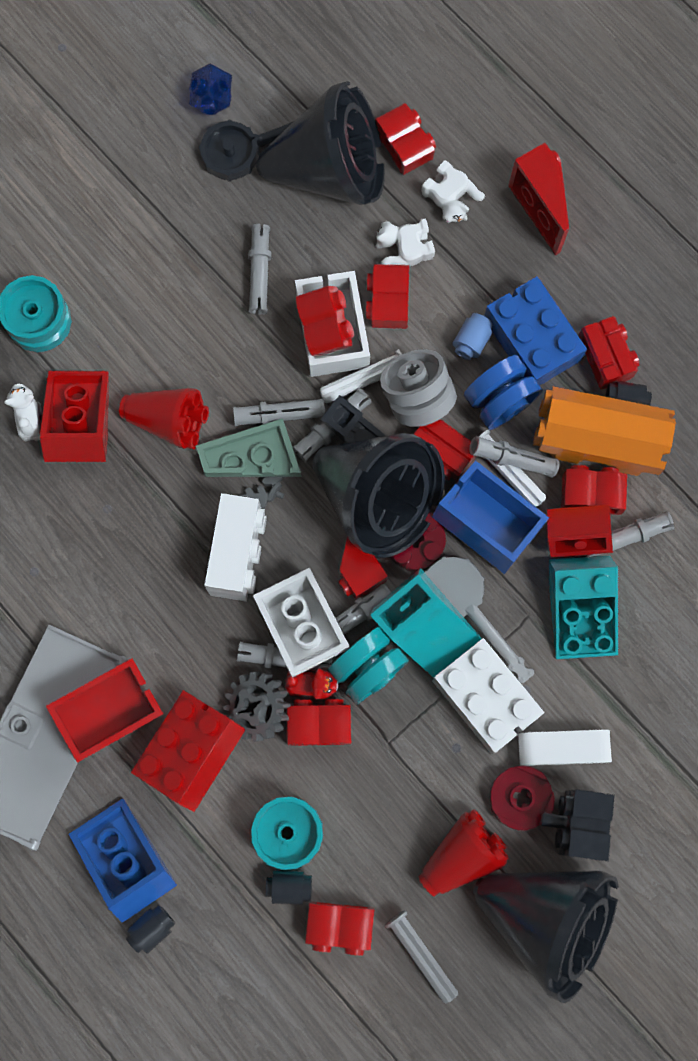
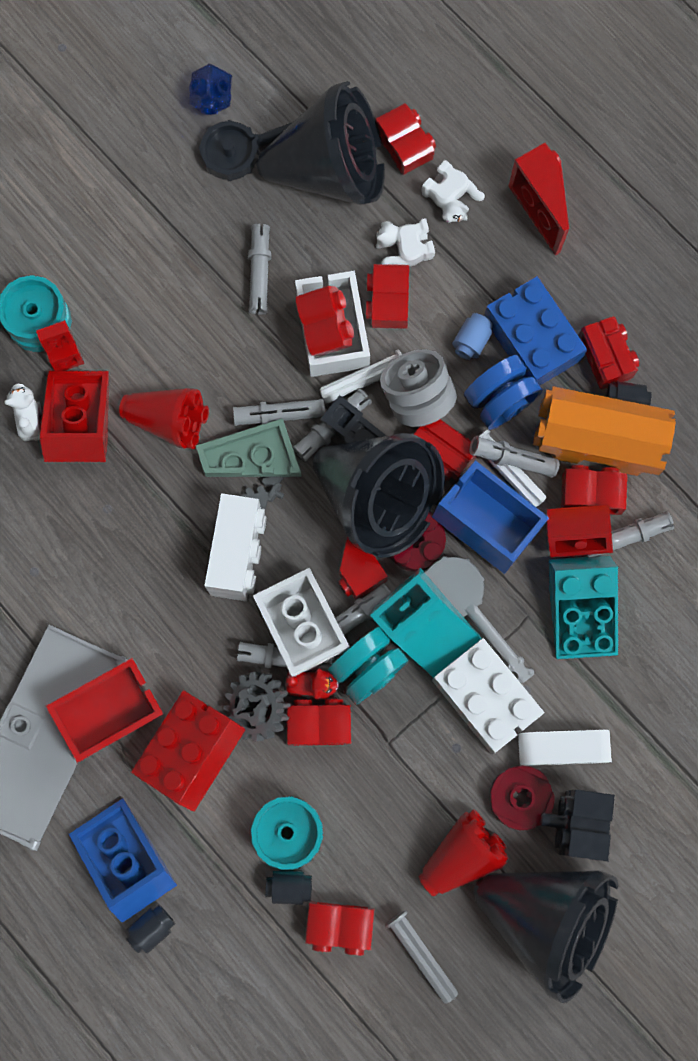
(60, 346): none -> red slope

